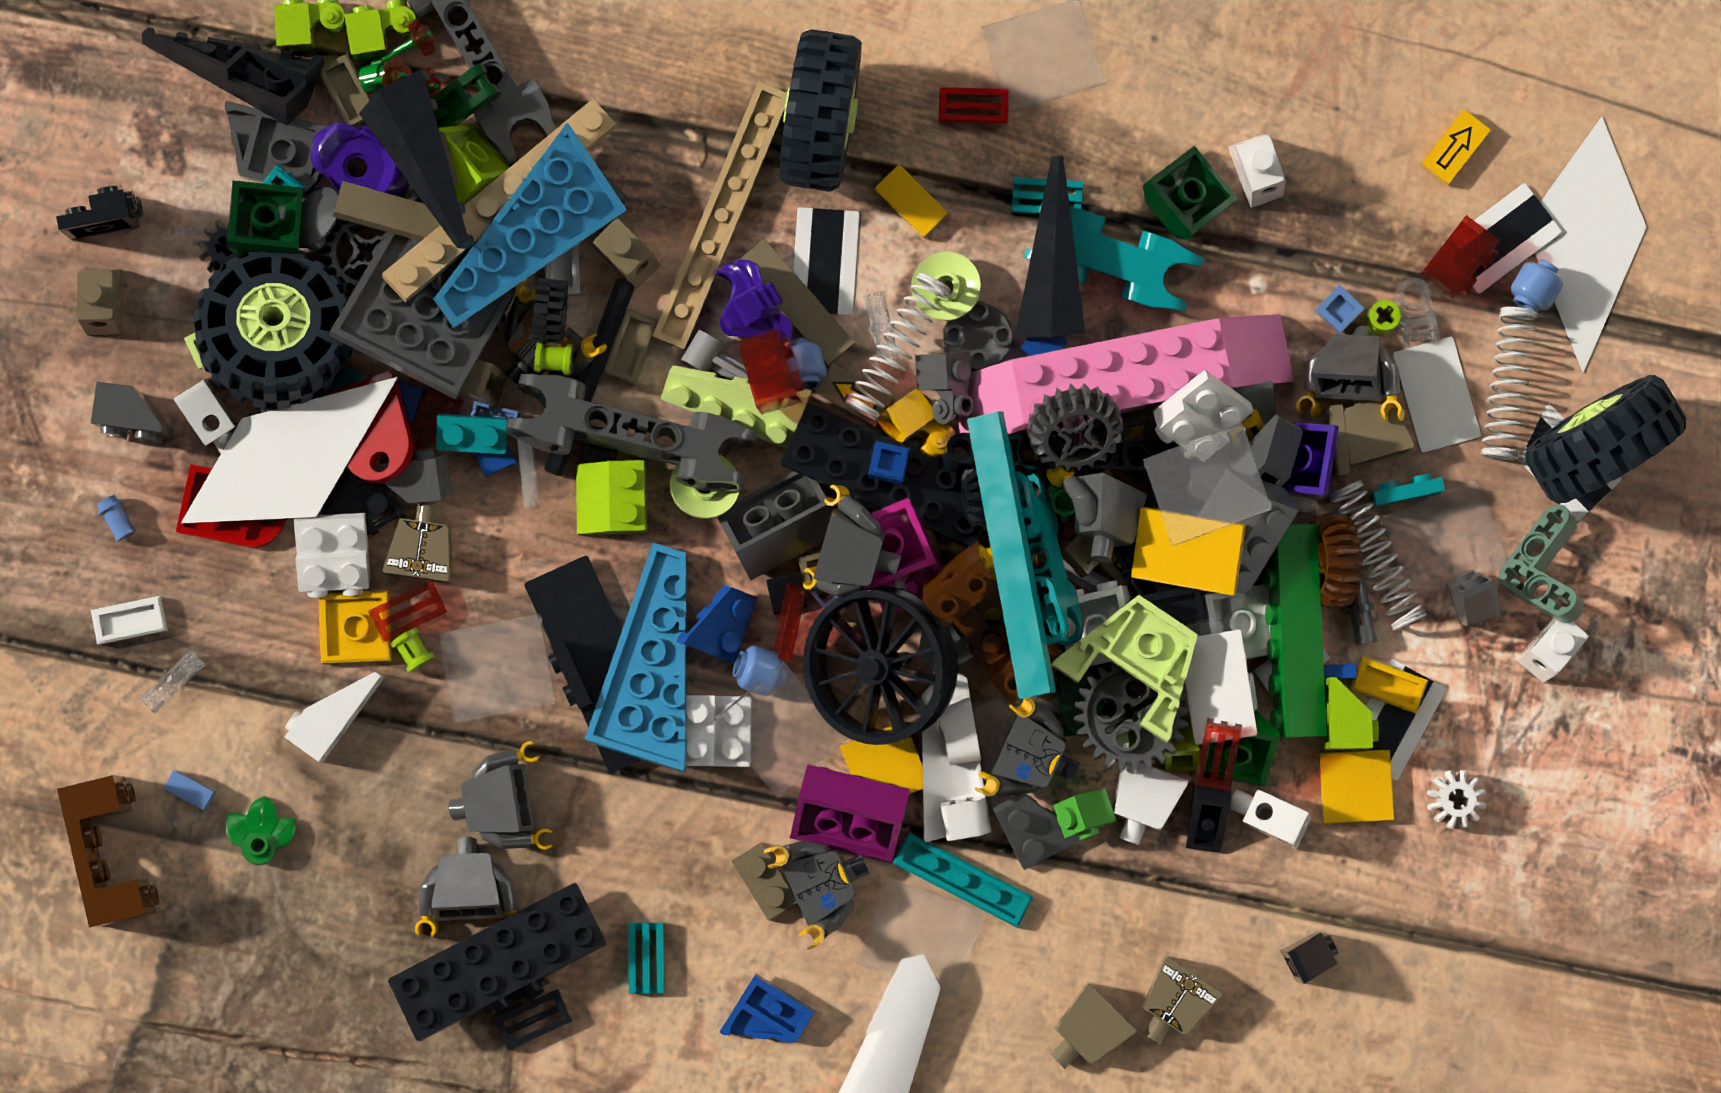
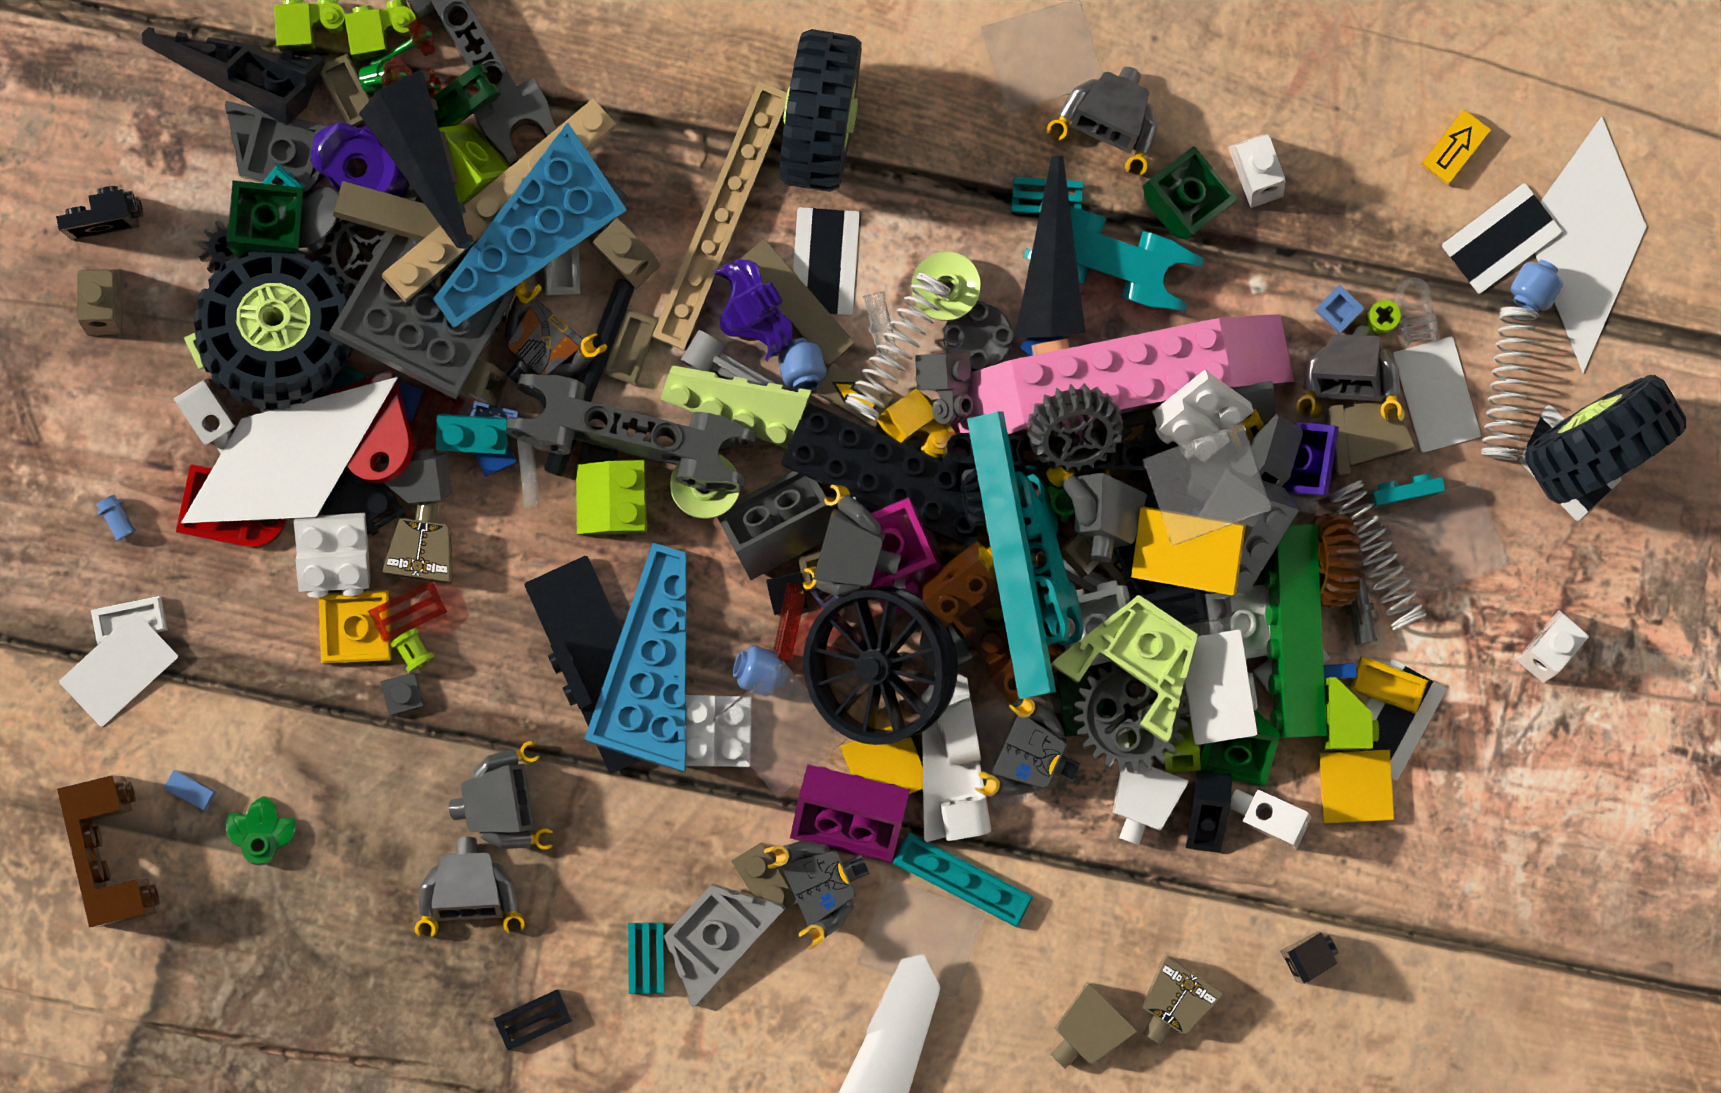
(118, 669): none -> white sticker
(126, 411): dark grey slope -> none
(172, 681): clear pin -> none
(326, 721): white slope -> none
(402, 693): none -> dark grey plate
(497, 668): clear piece -> none
(498, 964): black bracket -> none
(550, 311): black tyre -> none
(553, 358): lime bush -> none
(716, 935): none -> light grey wing
(721, 624): blue wing -> none
(768, 1013): blue wing -> none
(770, 371): clear red brick -> none
(888, 462): blue tile -> none
(911, 201): yellow tile -> none
(973, 119): red tile -> none
(1031, 830): dark grey wing -> none
(1050, 346): none -> light nougat tile
(1084, 814): bright green brick -> none
(1112, 112): none -> flat silver torso
(1223, 730): clear red tile -> none
(1460, 257): clear red brick -> none
(1465, 791): white gear -> none
(1474, 597): dark grey slope -> none
(1533, 567): sand green beam -> none

